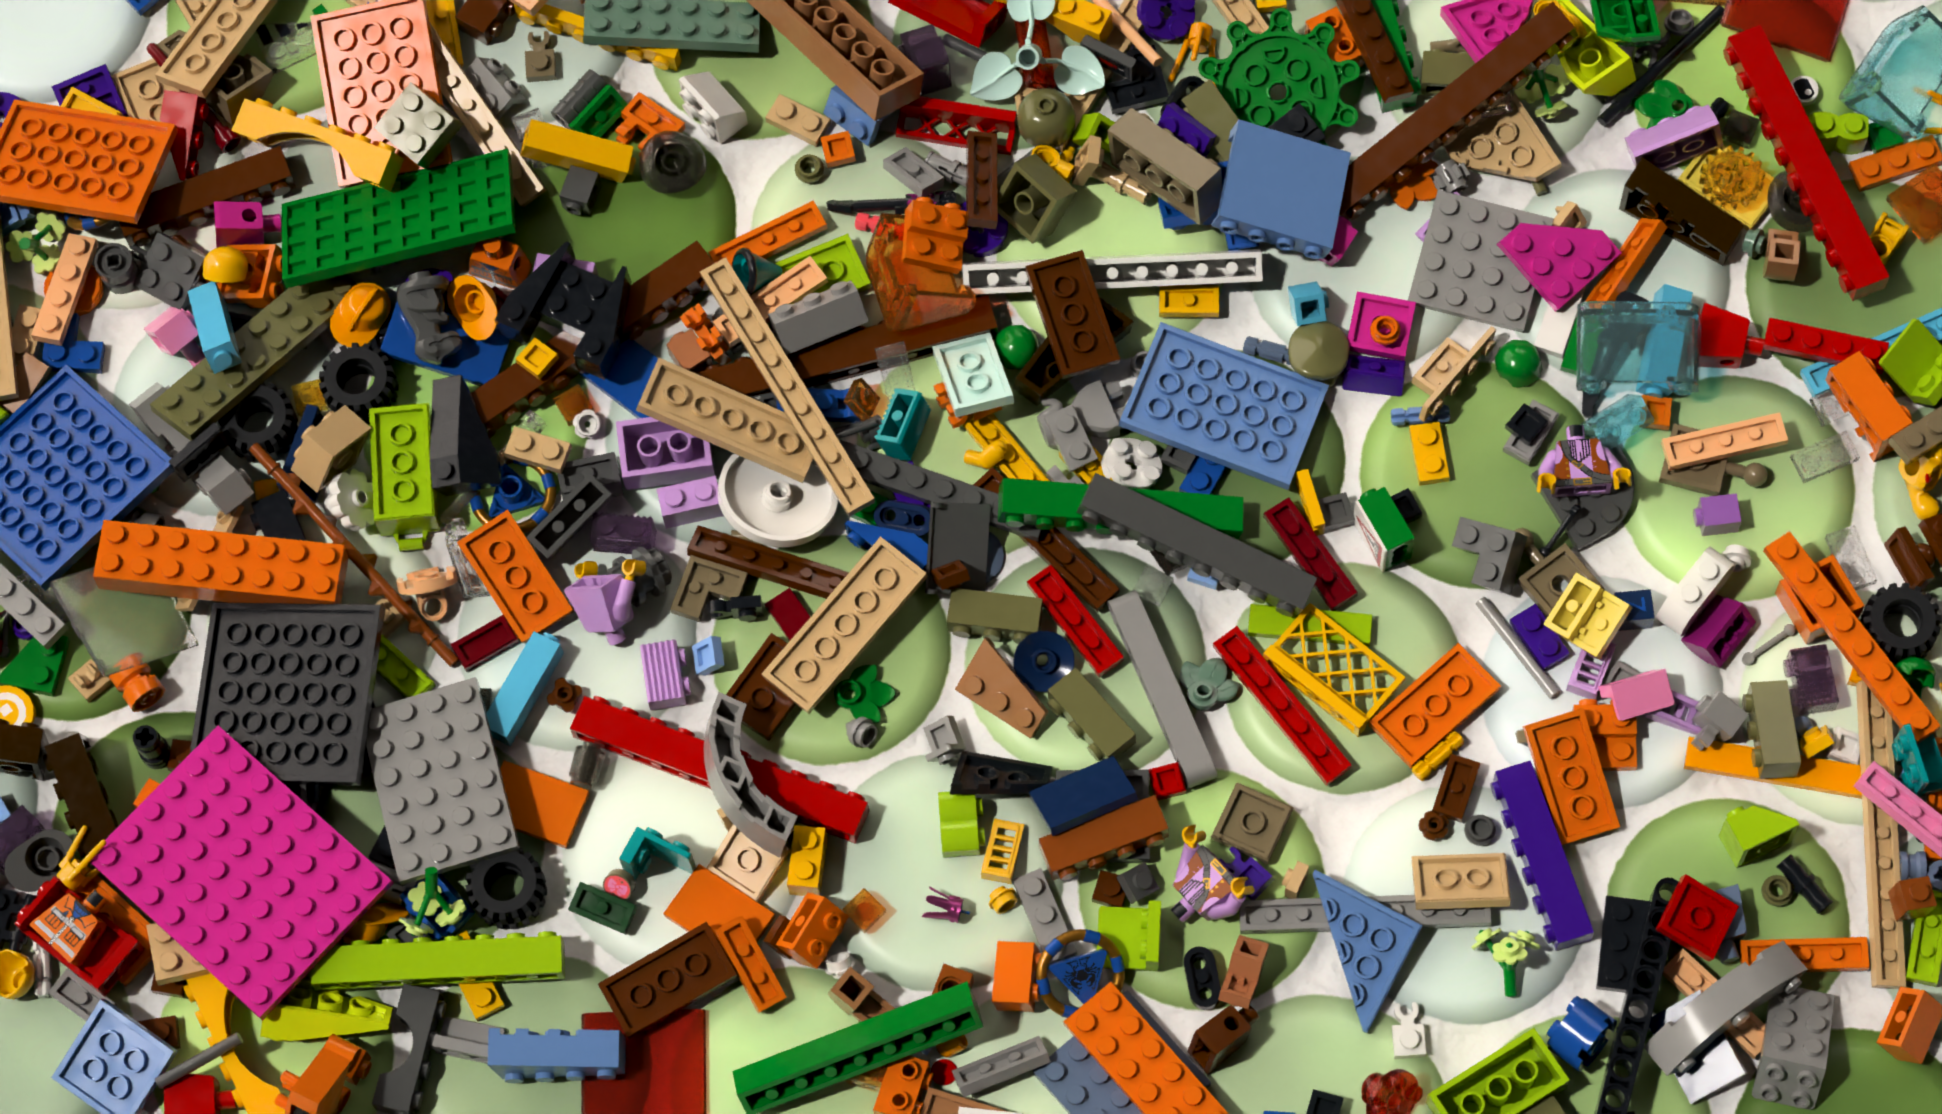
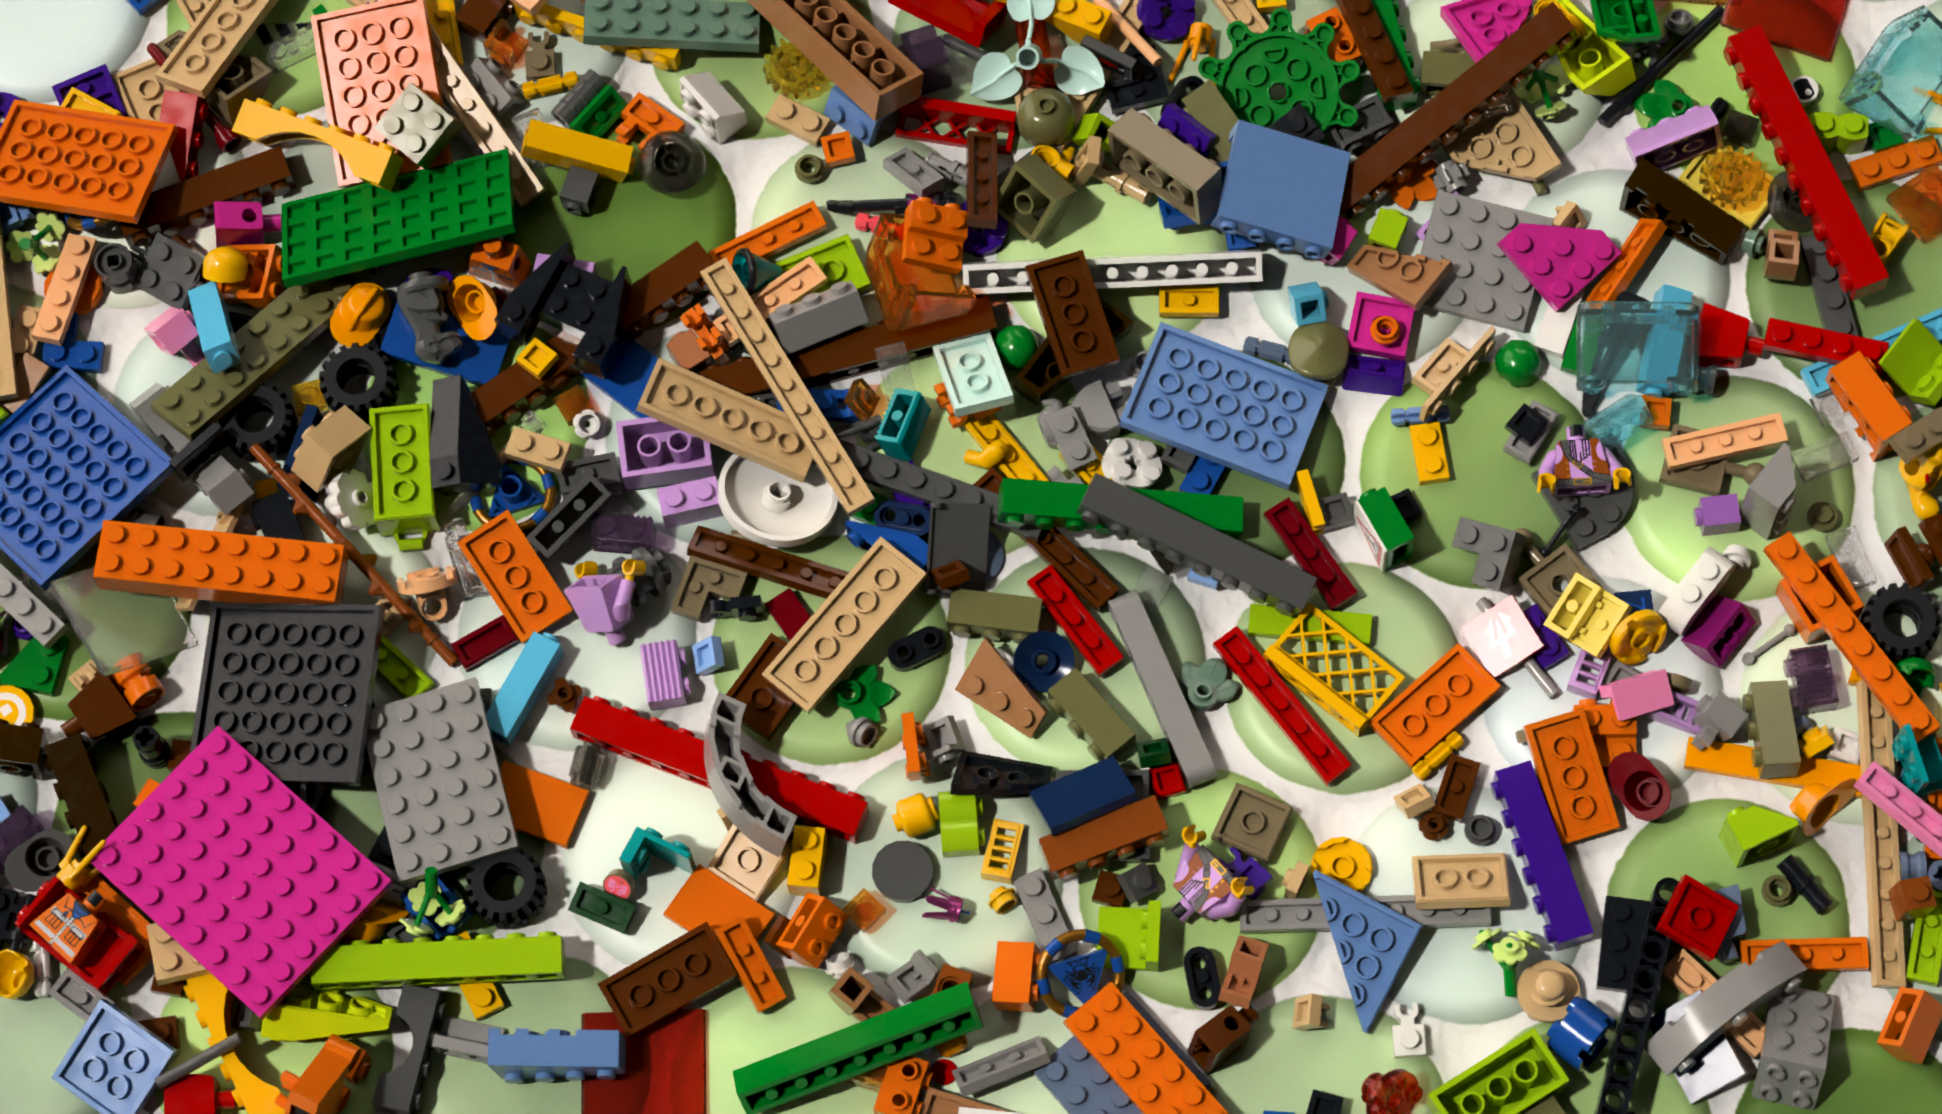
(98, 710): none -> reddish brown torso
(245, 1019): none -> dark grey plate
(505, 45): none -> clear orange panel
(549, 85): none -> yellow axle
(785, 76): none -> clear yellow gear
(902, 871): none -> dark grey tile
(911, 739): none -> orange plate
(913, 977): none -> light grey bracket
(915, 815): none -> yellow head
(918, 649): none -> black plate
(1153, 753): none -> dark green plate
(1308, 1012): none -> tan tile
(1344, 862): none -> yellow tile
(1371, 122): none -> dark grey bracket
(1388, 229): none -> lime brick
(1399, 275): none -> medium nougat wing
(1414, 801): none -> tan plate
(1503, 637): none -> tile
(1547, 990): none -> tan plate
(1638, 636): none -> yellow tile
(1639, 786): none -> dark red piece
(1679, 683): none -> dark tan tile
(1707, 379): none -> dark grey wheel
(1771, 495): none -> light grey slope
(1820, 802): none -> light orange piece
(1822, 516): none -> olive plate
(1829, 297): none -> dark grey plate

